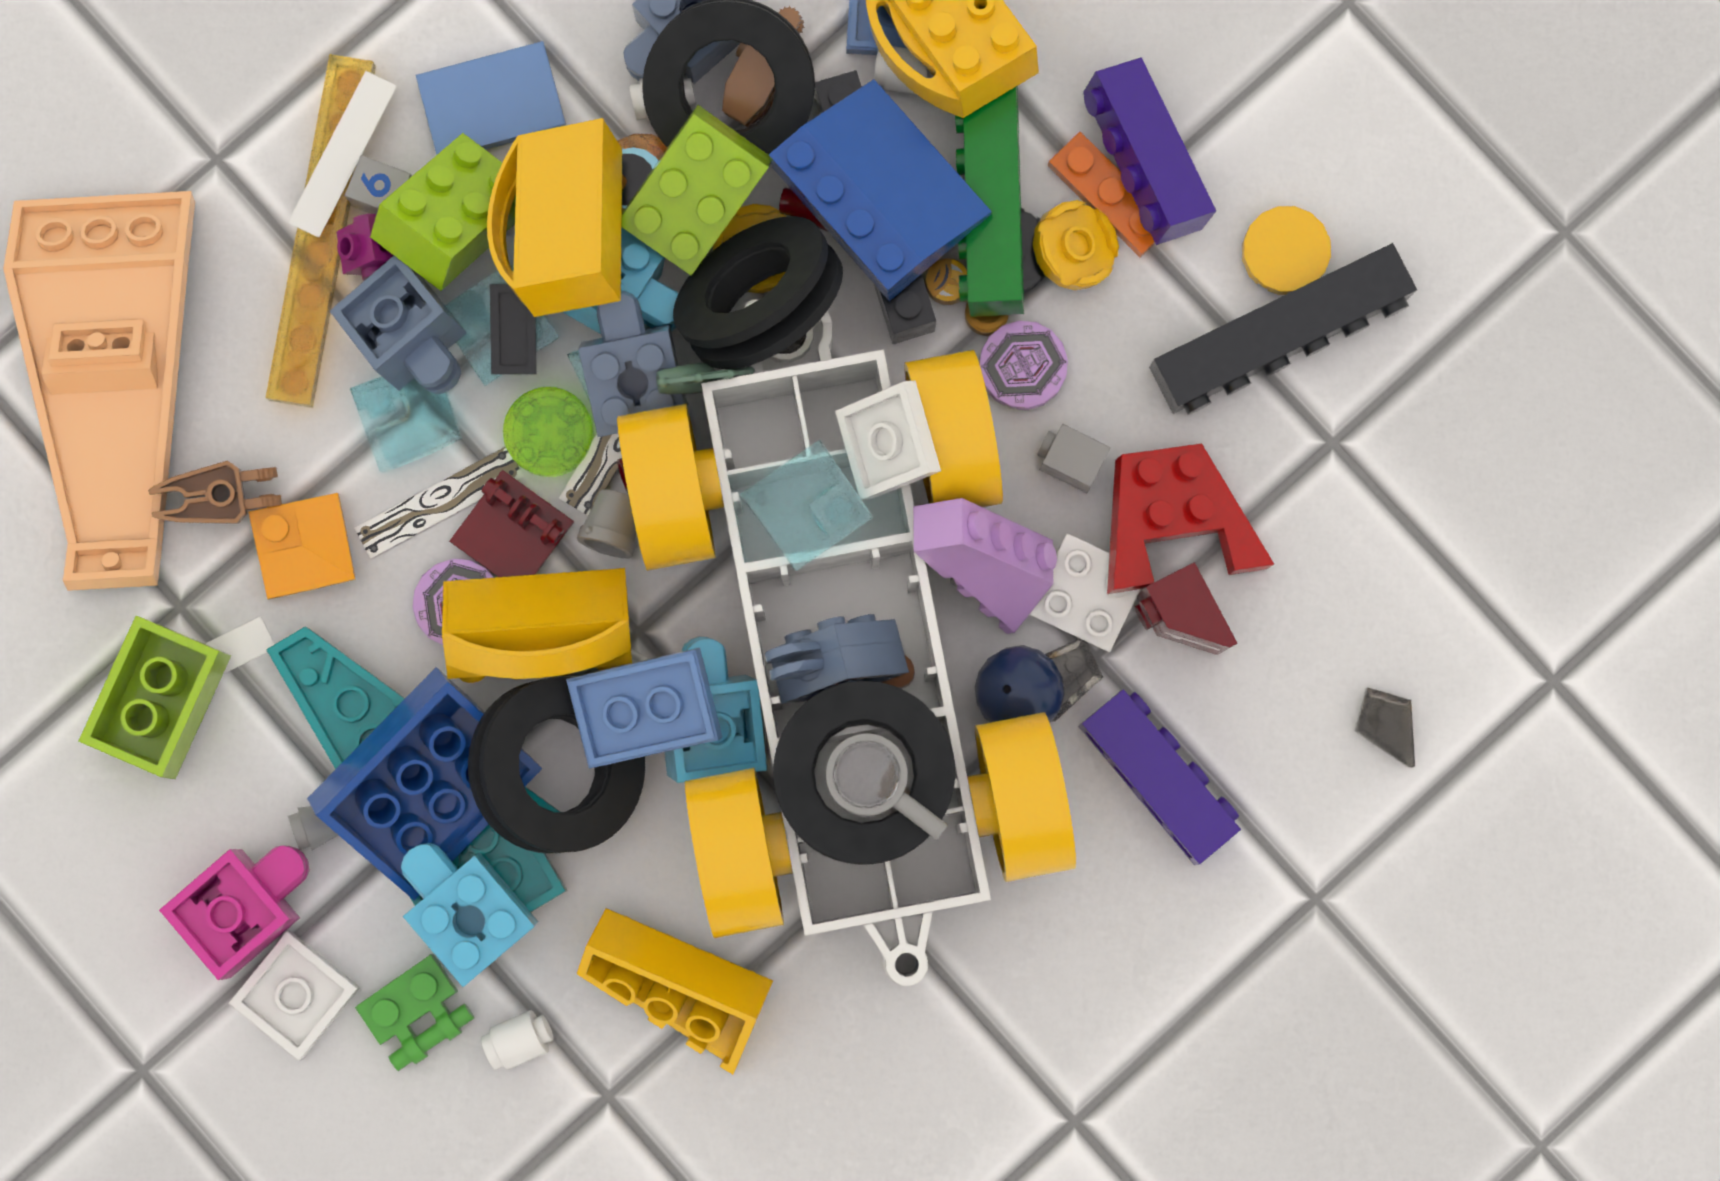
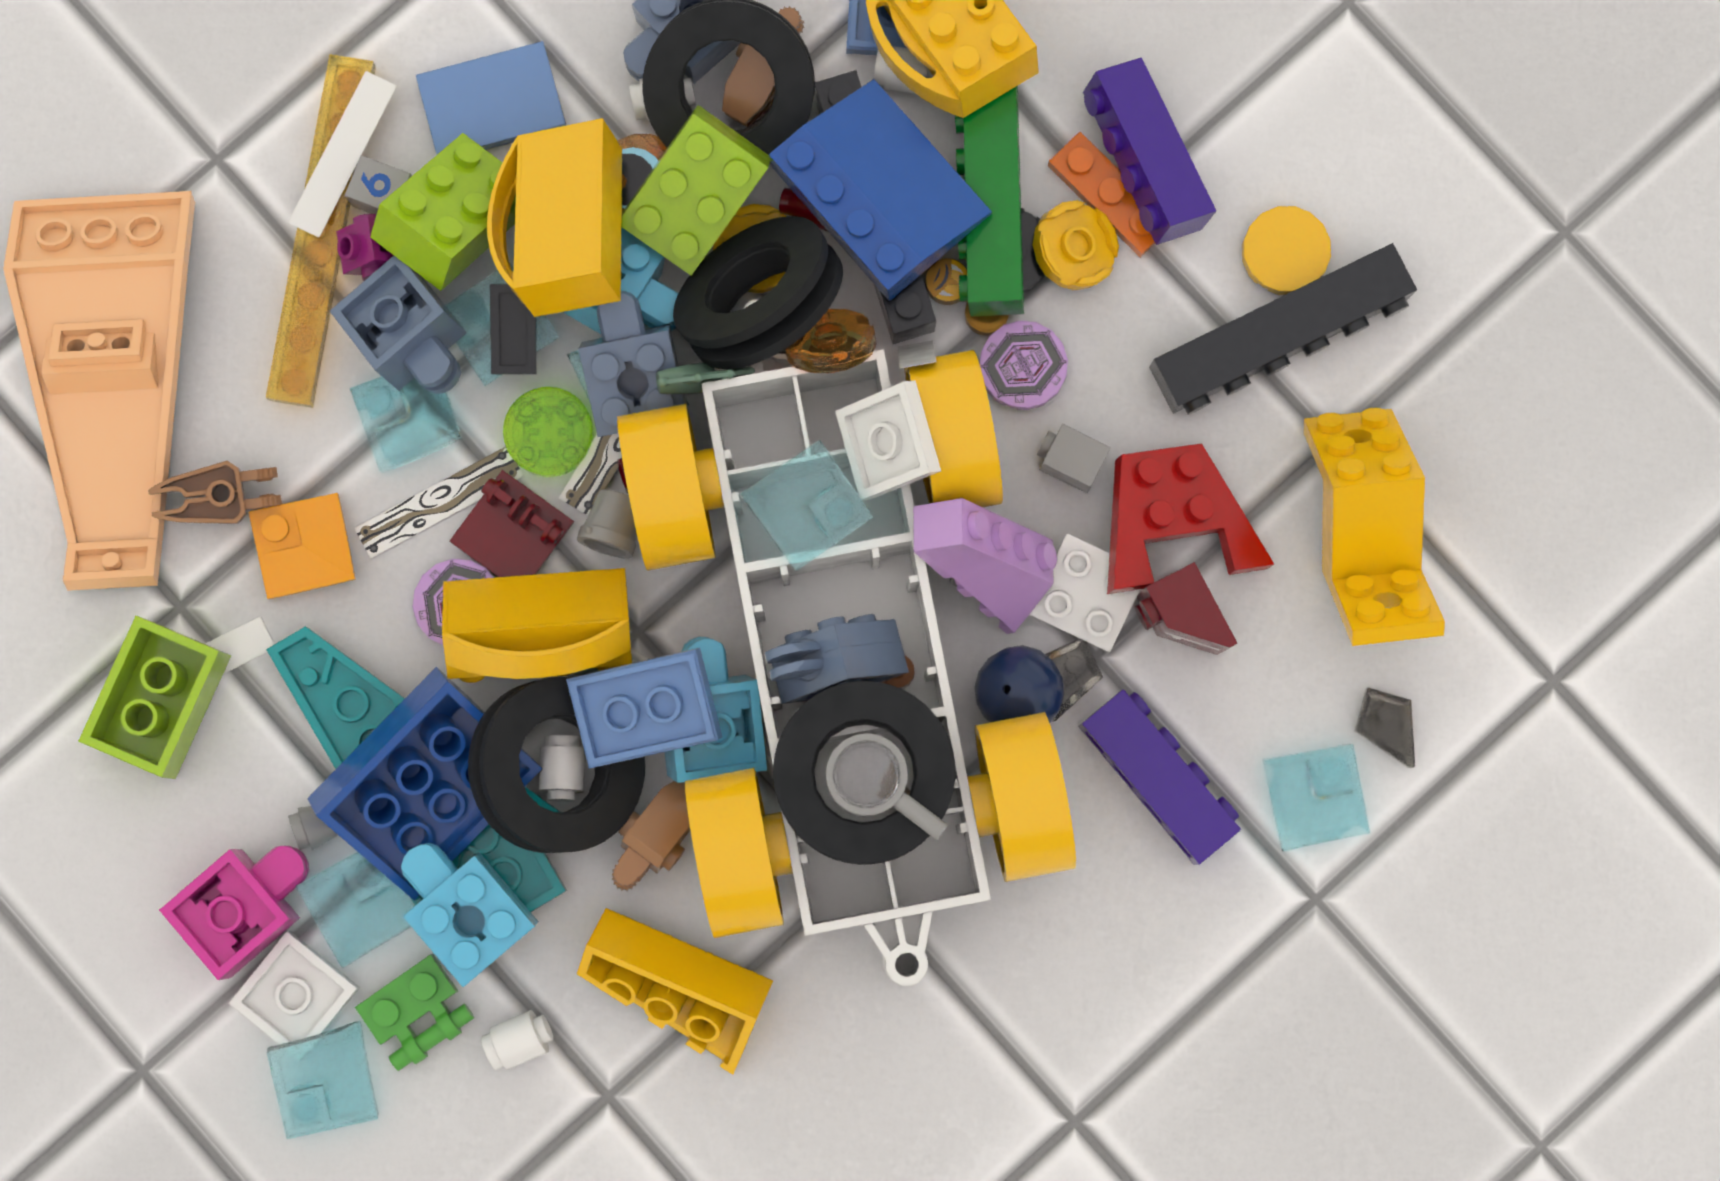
(323, 1081): none -> clear light blue plate
(355, 907): none -> clear light blue plate
(562, 767): none -> white brick
(653, 837): none -> medium nougat hinge
(834, 344): none -> clear orange tile
(916, 354): none -> white sticker
(1316, 796): none -> clear light blue plate
(1373, 527): none -> yellow bracket

